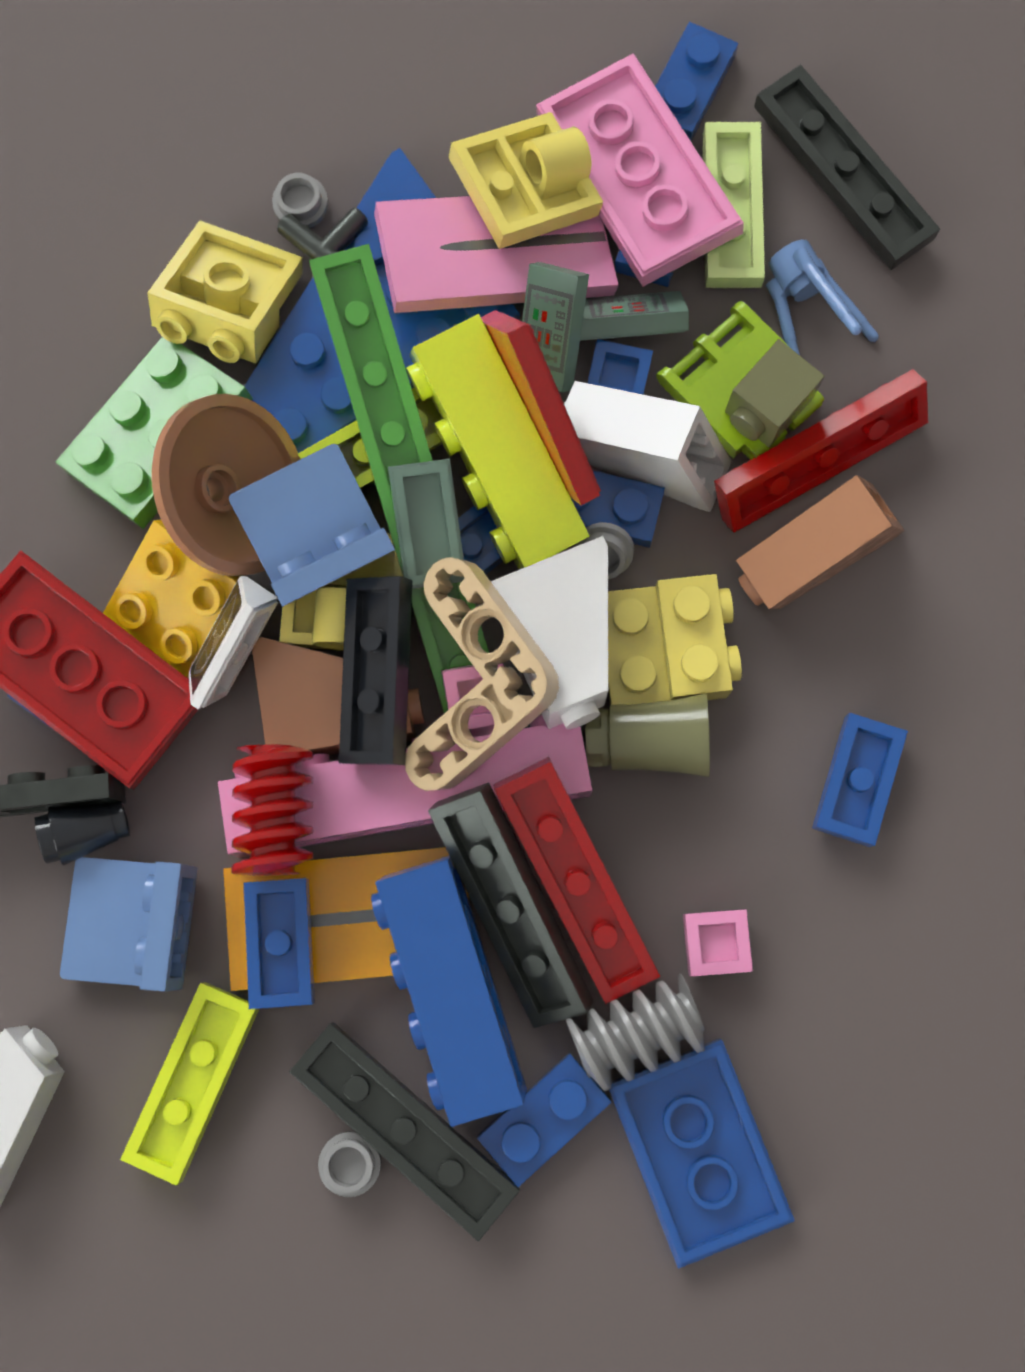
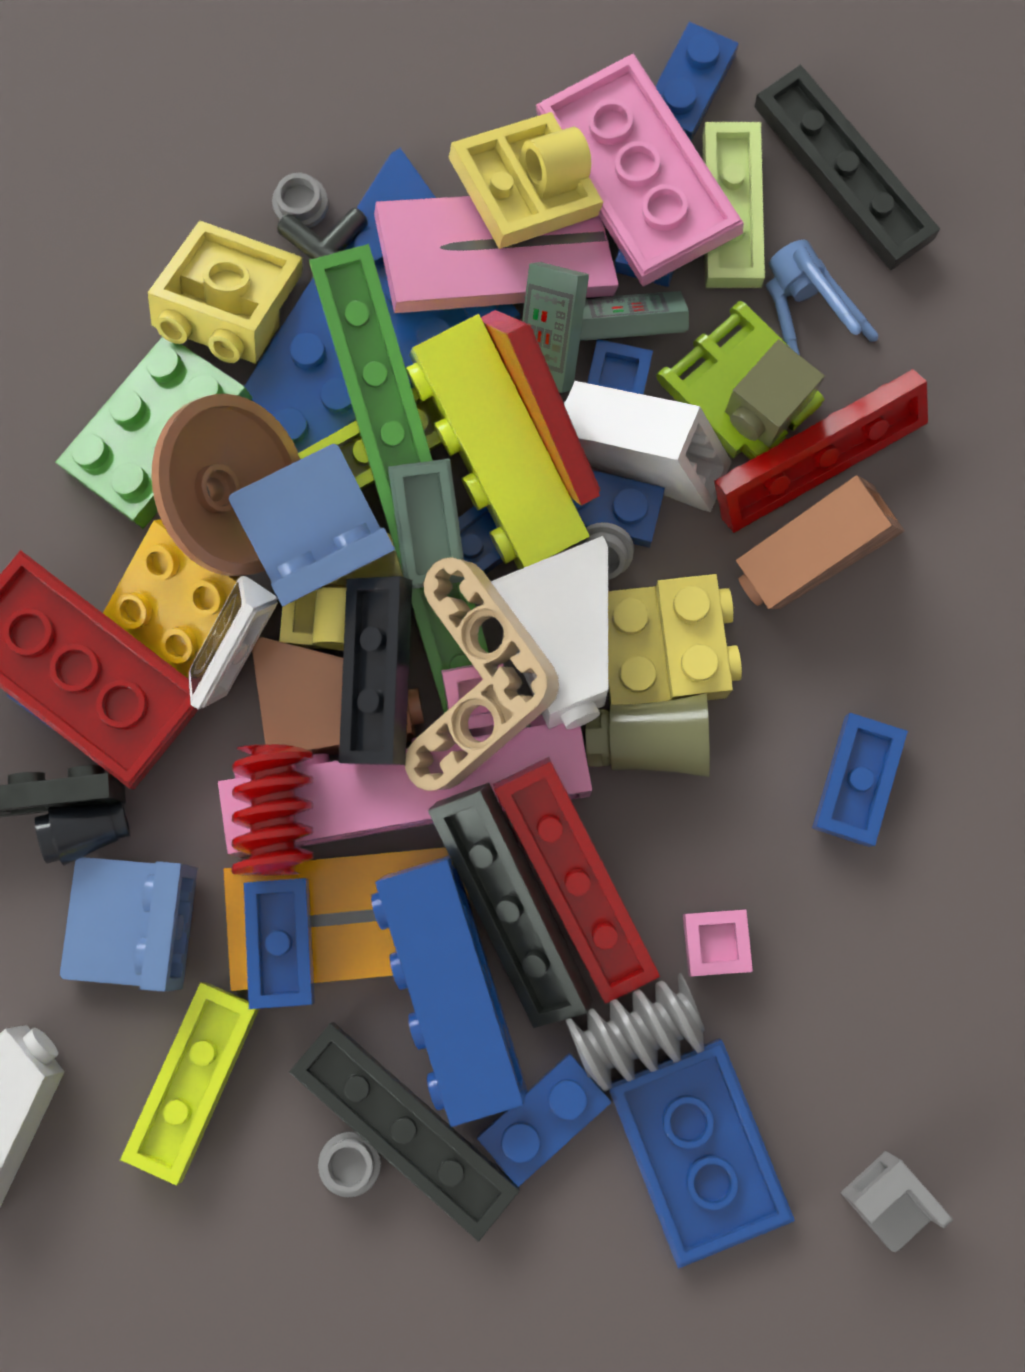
(893, 1201): none -> light grey panel

